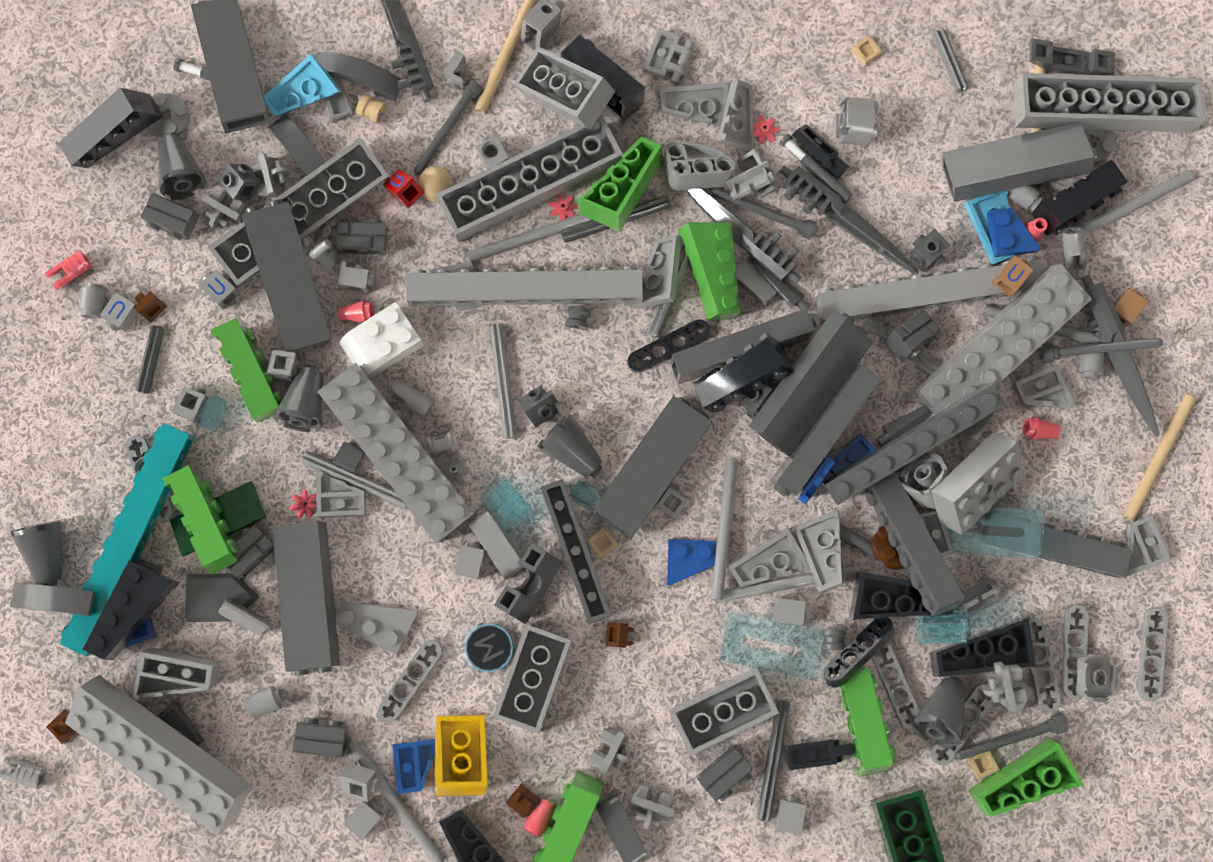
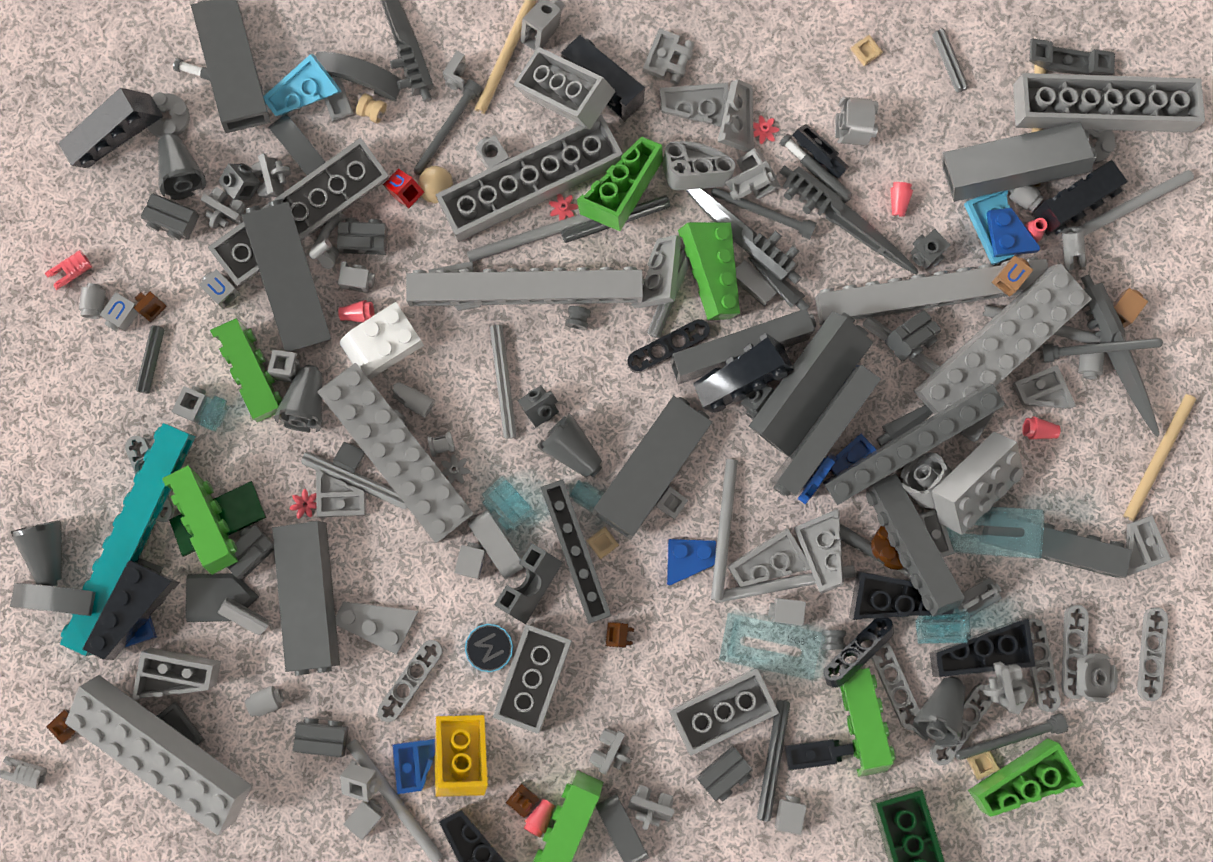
(900, 198): none -> coral cone

